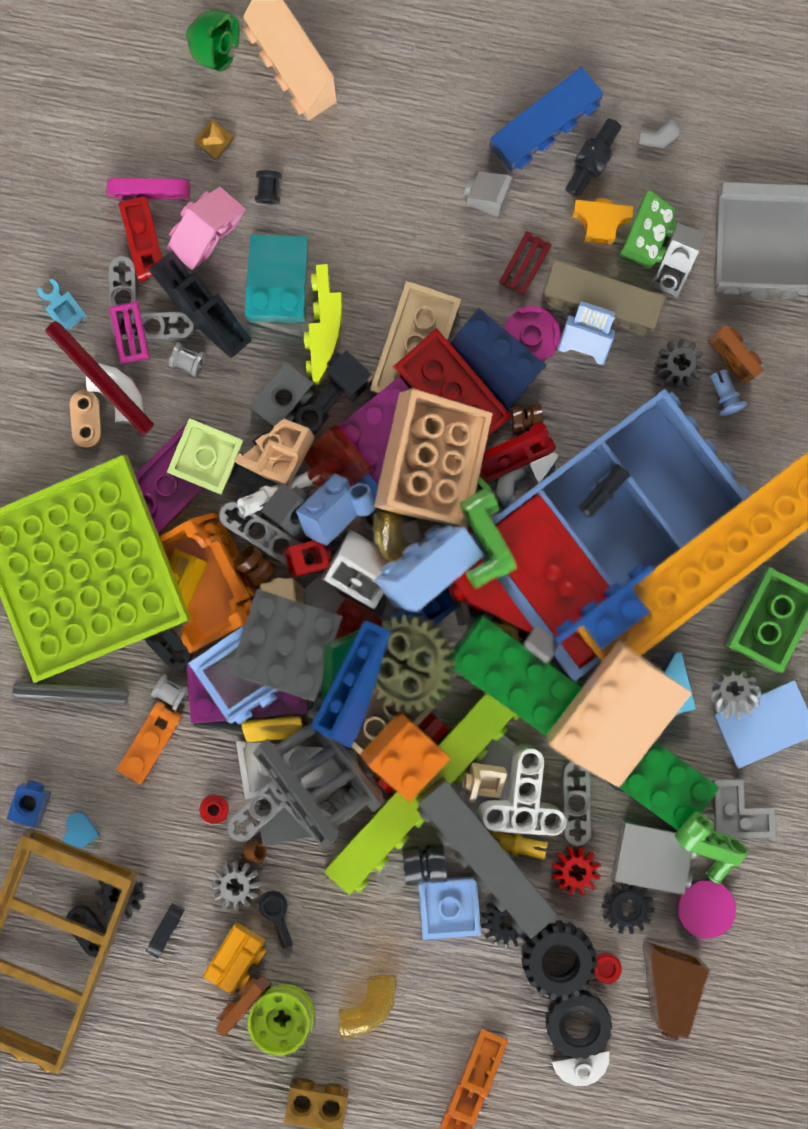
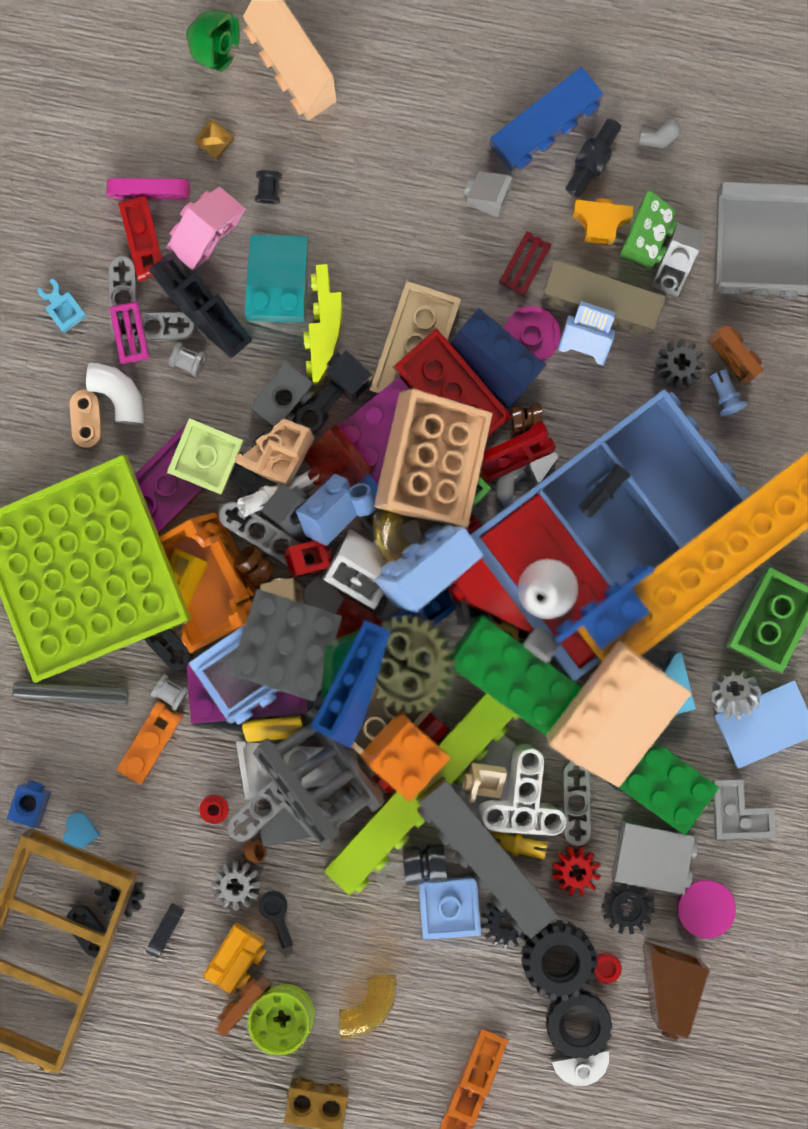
(99, 377): dark red axle -> none
(477, 513): bright green beam -> none
(555, 581): none -> white cone
(699, 837): bright green beam -> none

